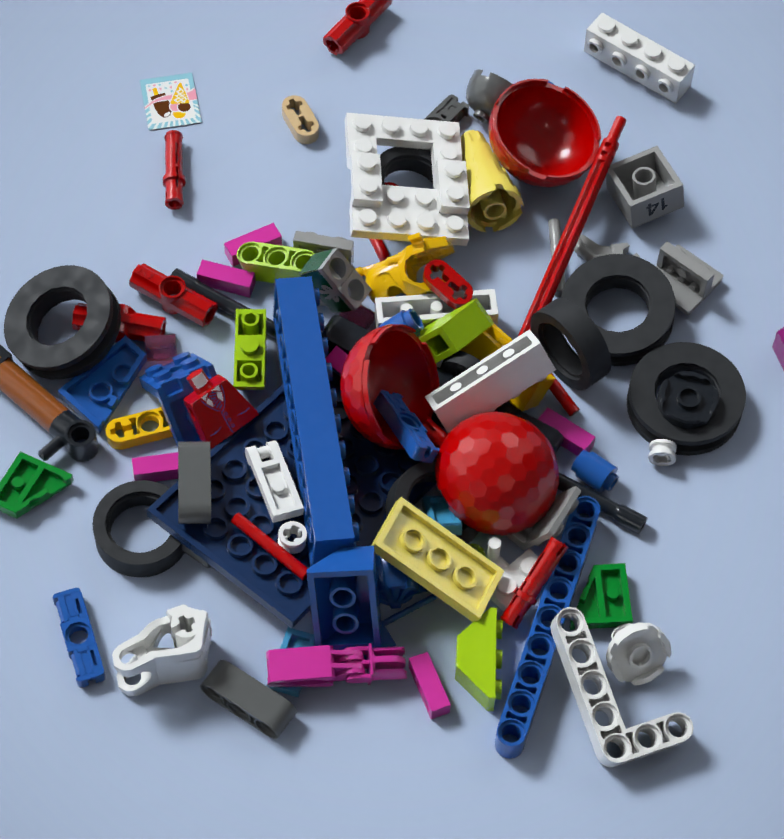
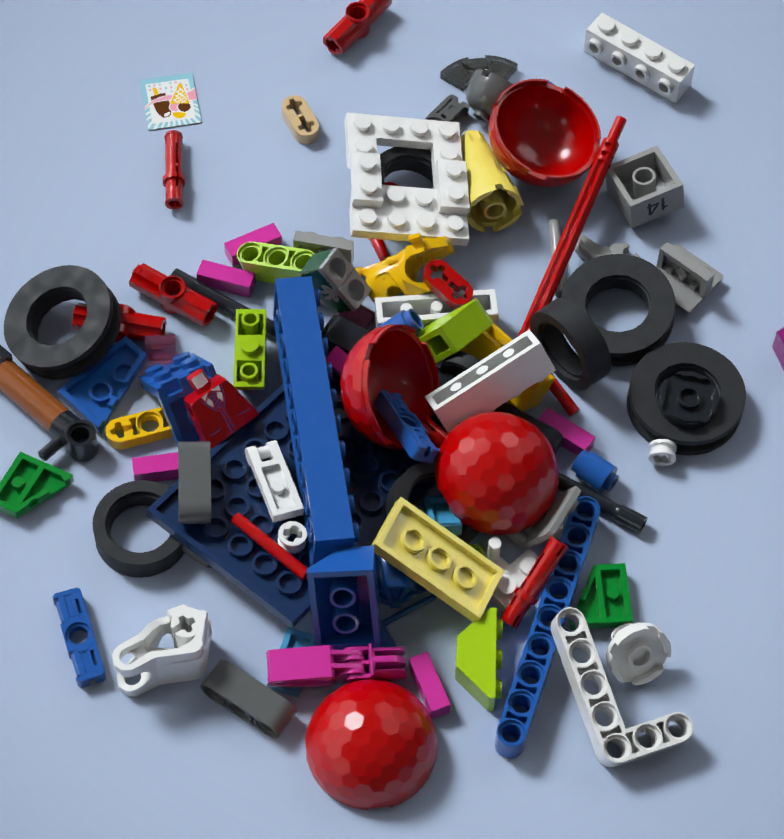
(371, 744): none -> red piece
(461, 71): none -> clear smoke tile

